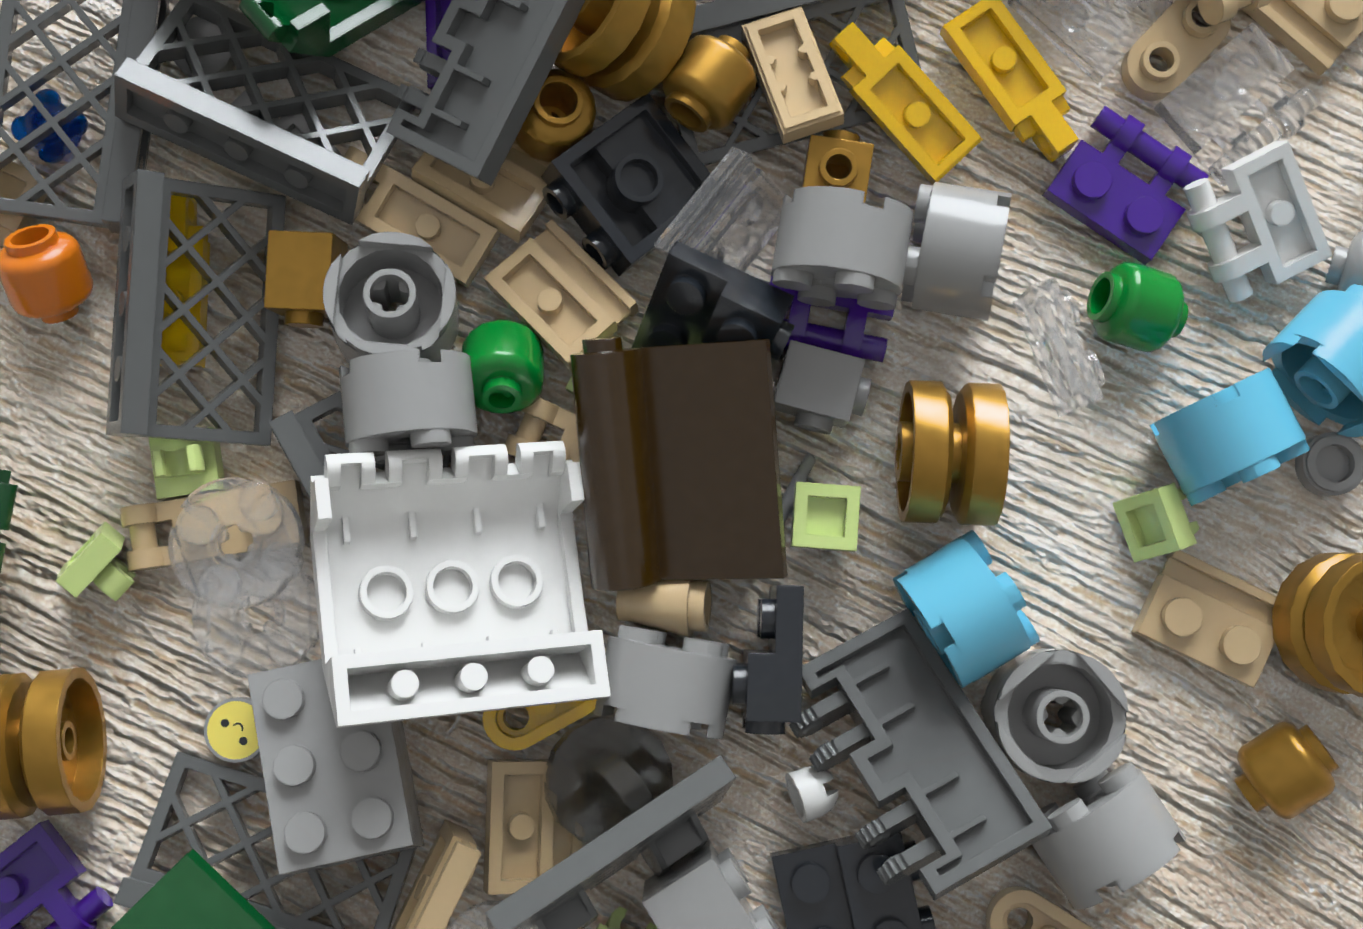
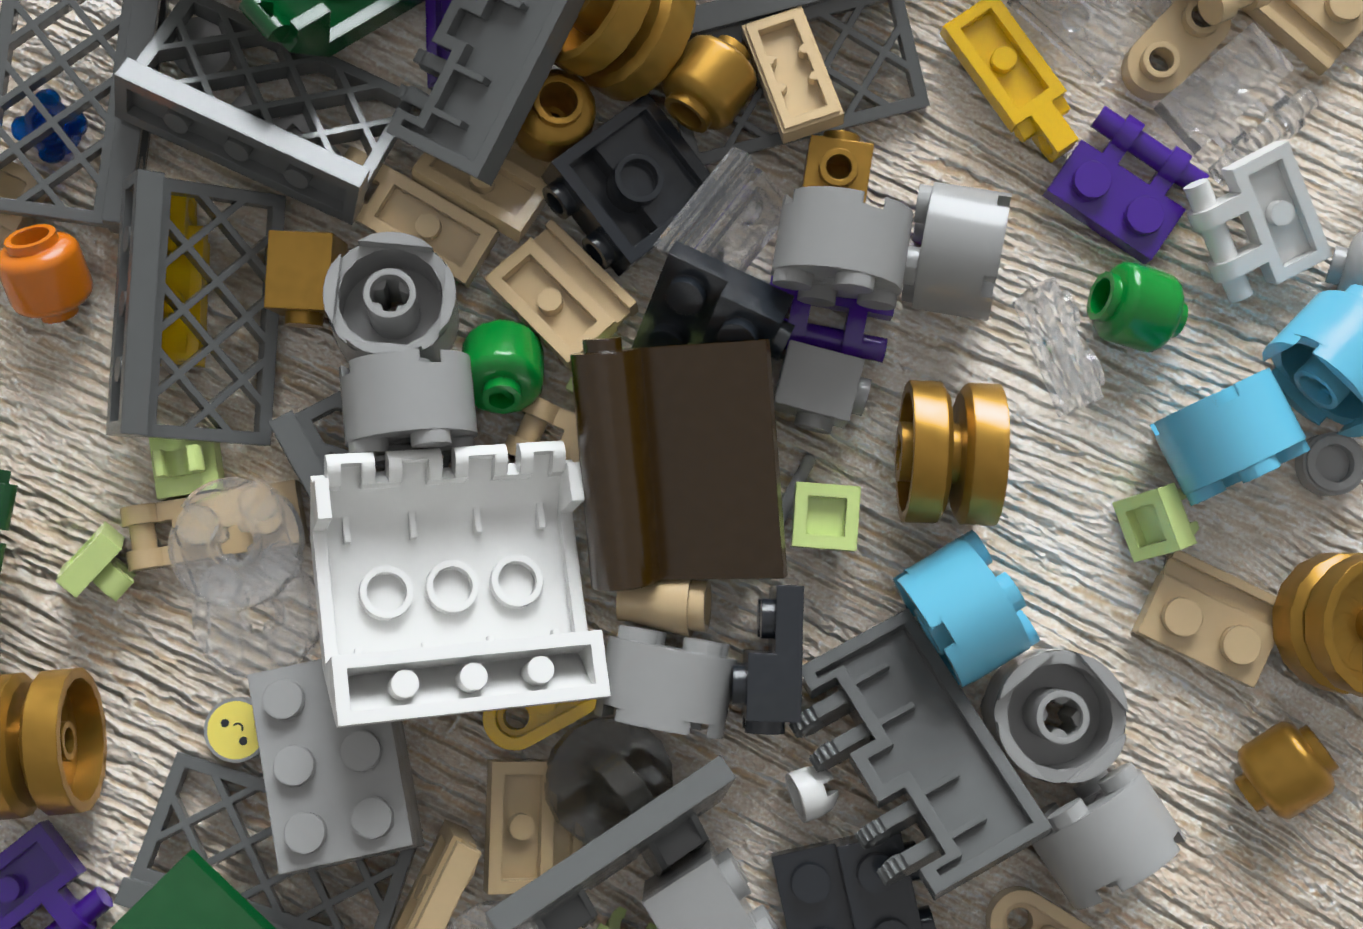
(904, 103): yellow hinge -> none

